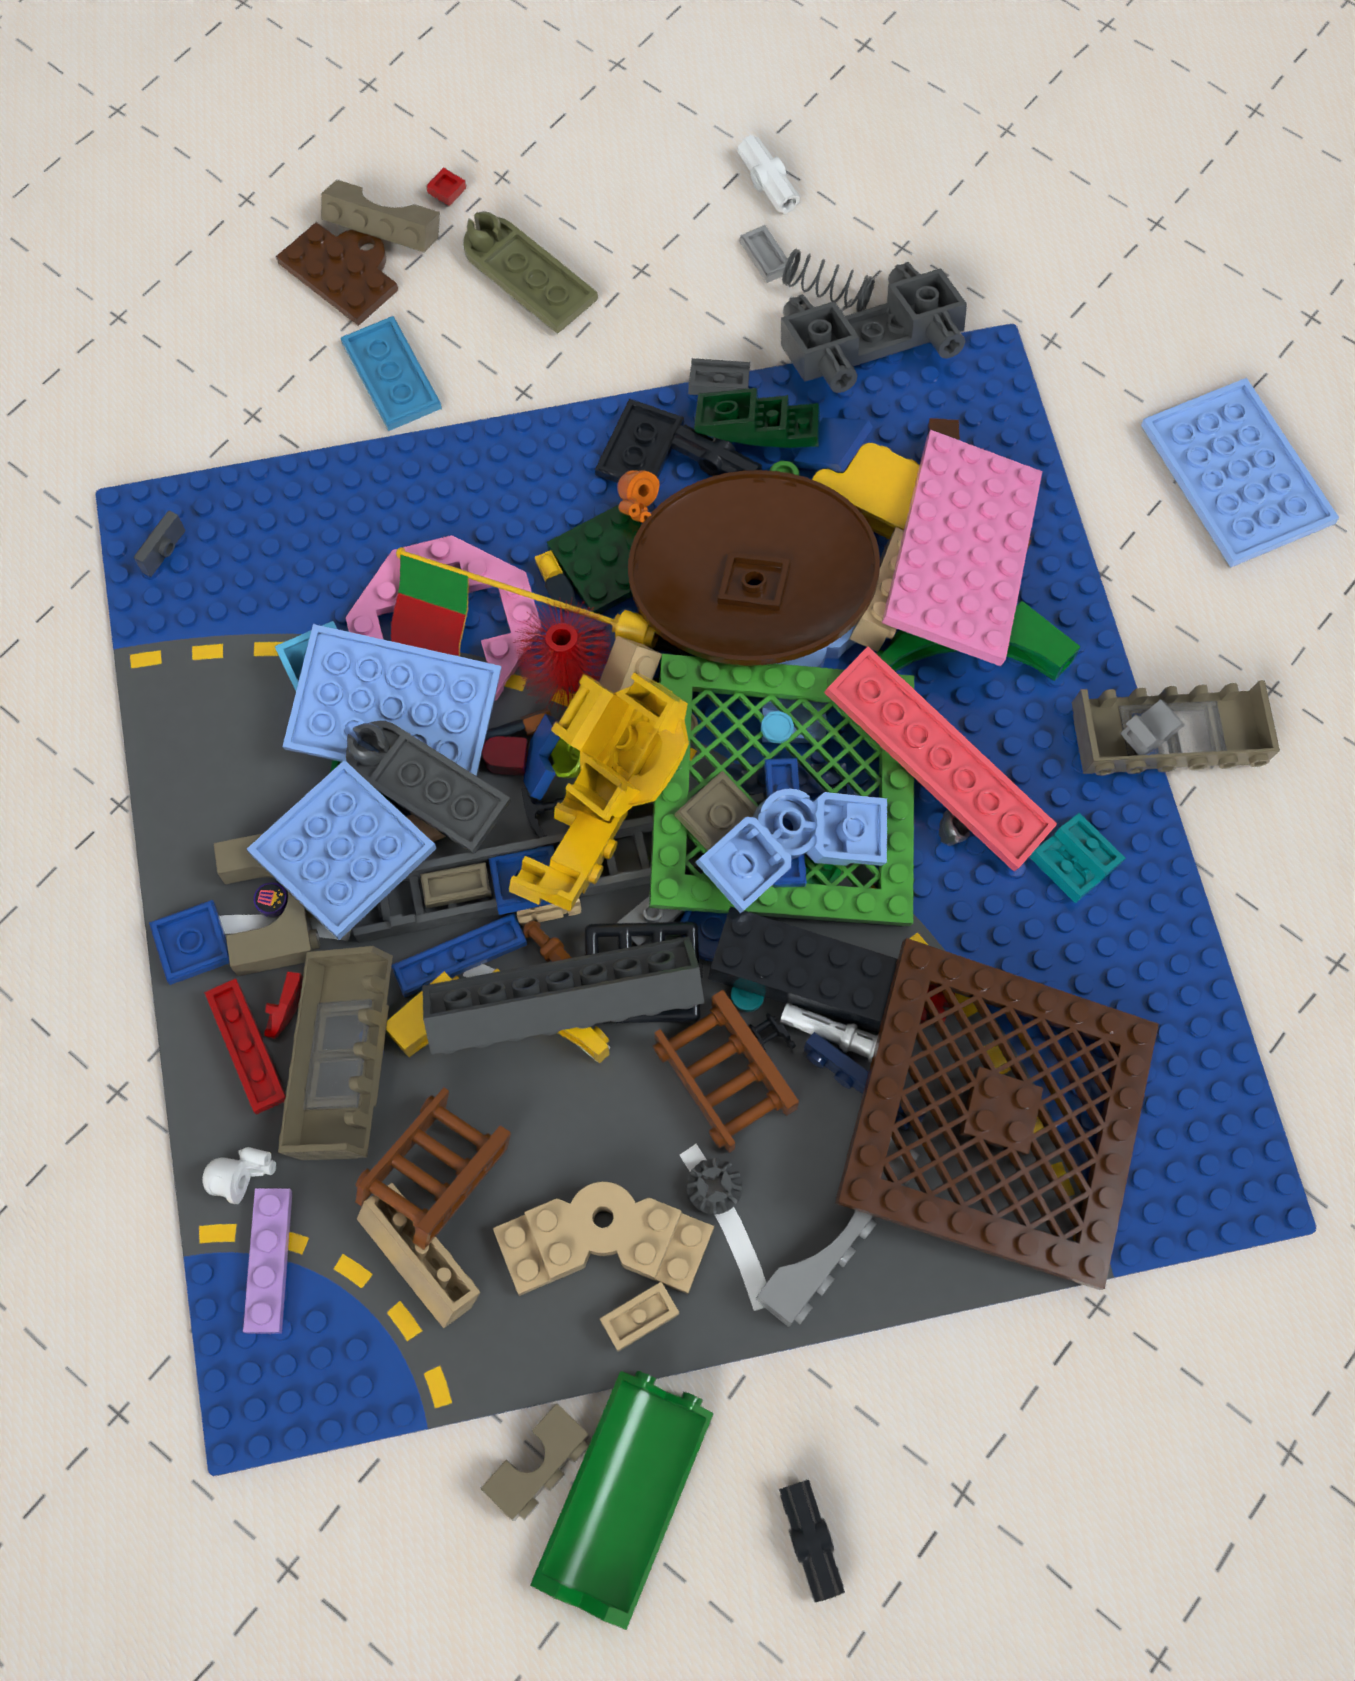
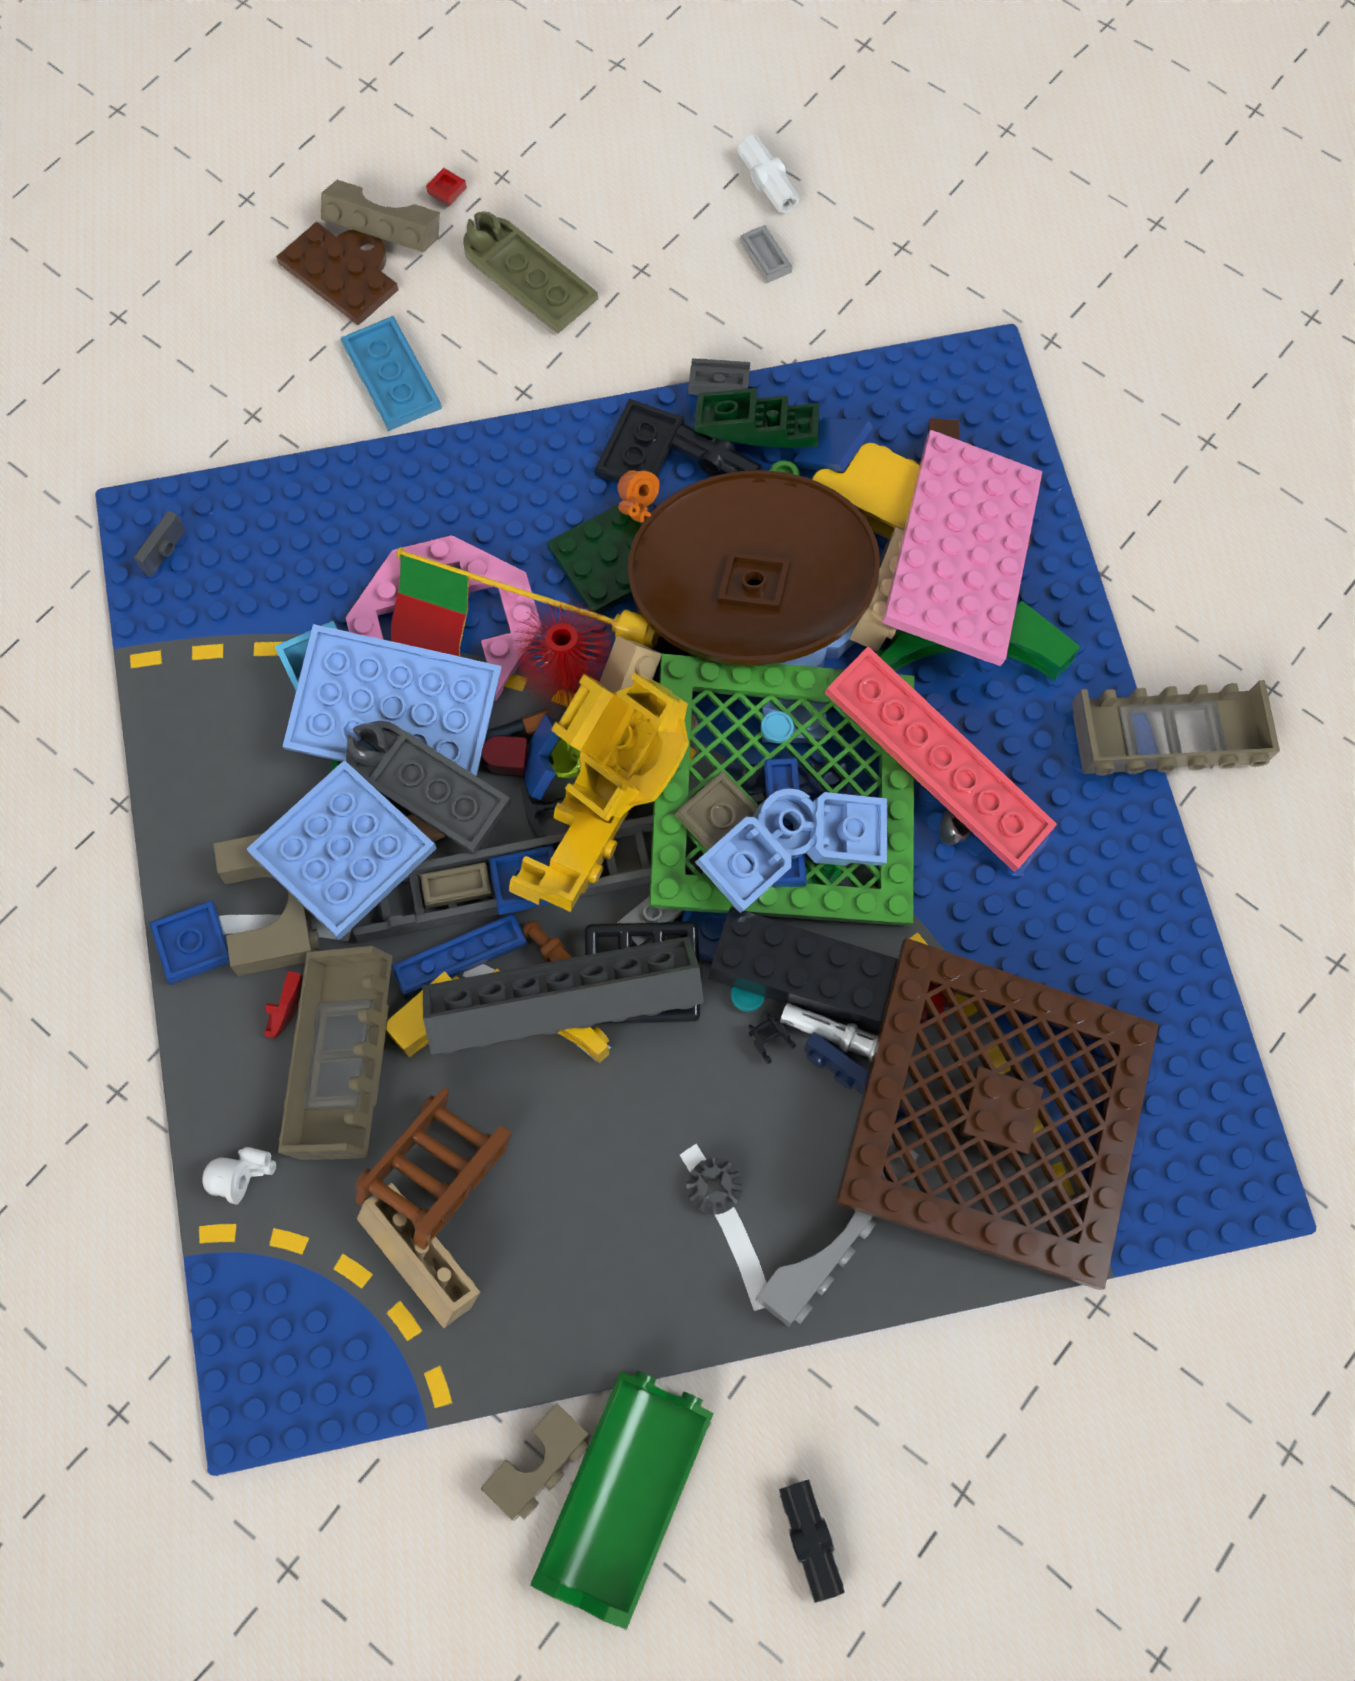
(246, 1046): red plate -> none
(268, 1261): lavender plate -> none
(270, 899): tile -> none
(546, 913): tan axle -> none
(556, 582): piece -> none
(561, 1235): tan plate -> none
(639, 1316): tan plate -> none
(759, 1069): dark orange fence -> none
(863, 295): dark grey piece -> none
(916, 312): dark grey piece -> none
(1077, 857): teal slope -> none
(1152, 728): light grey brick -> none
(1239, 472): light blue plate -> none

